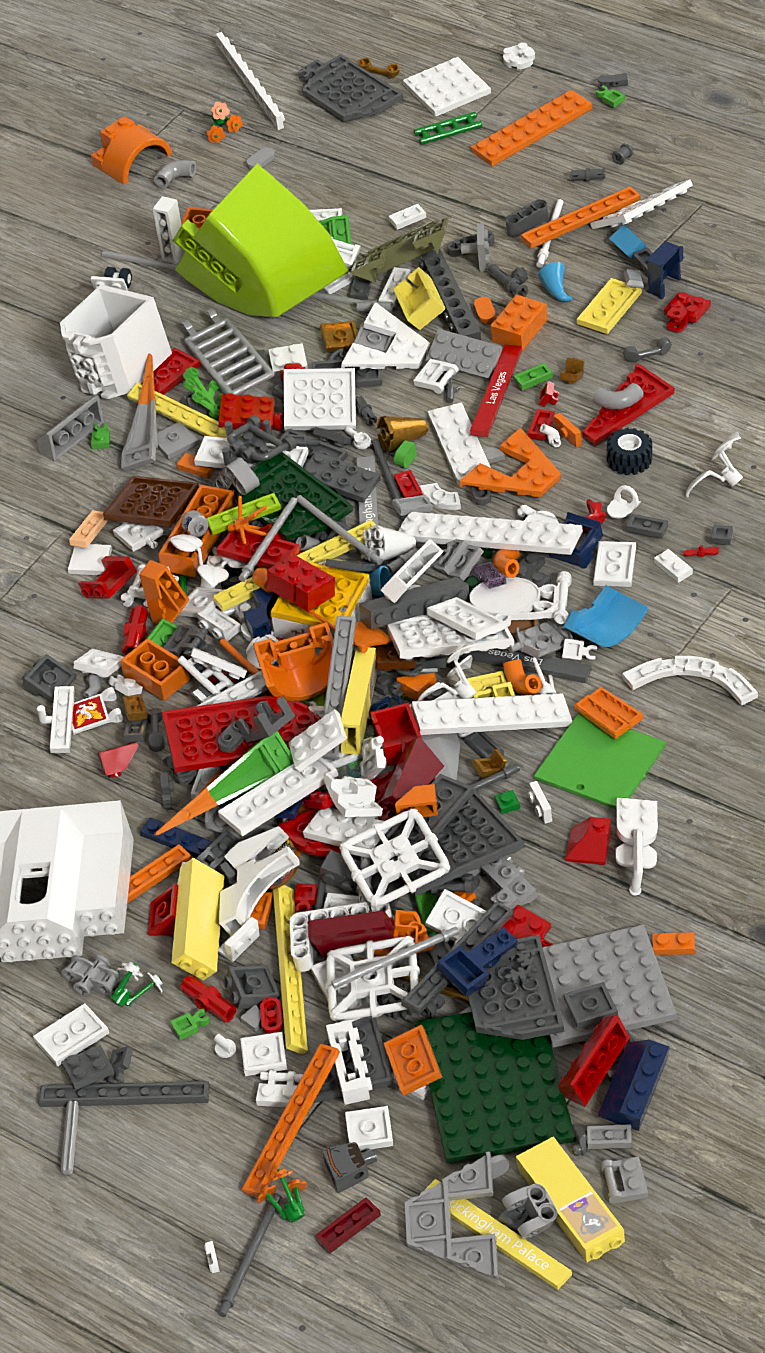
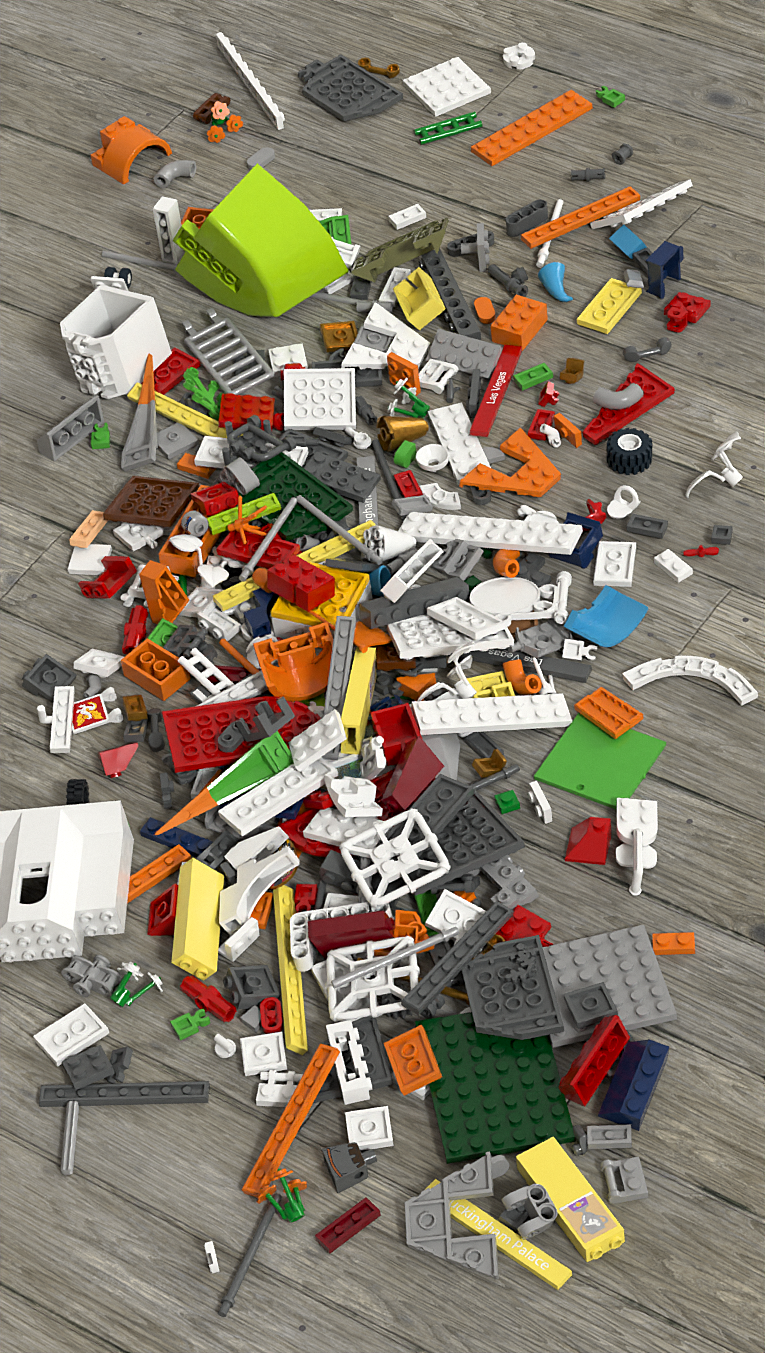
(77, 792): none -> black tyre
(125, 686): white plate -> none
(206, 107): none -> reddish brown plate
(216, 498): none -> red plate
(218, 664): white plate -> none
(400, 369): none -> orange plate
(420, 408): none -> plant
(420, 798): orange slope -> none
(432, 453): none -> white piece
(467, 969): dark blue plate -> none
(474, 393): none -> dark grey plate
(489, 575): clear purple plate -> none
(612, 80): dark grey bar -> none

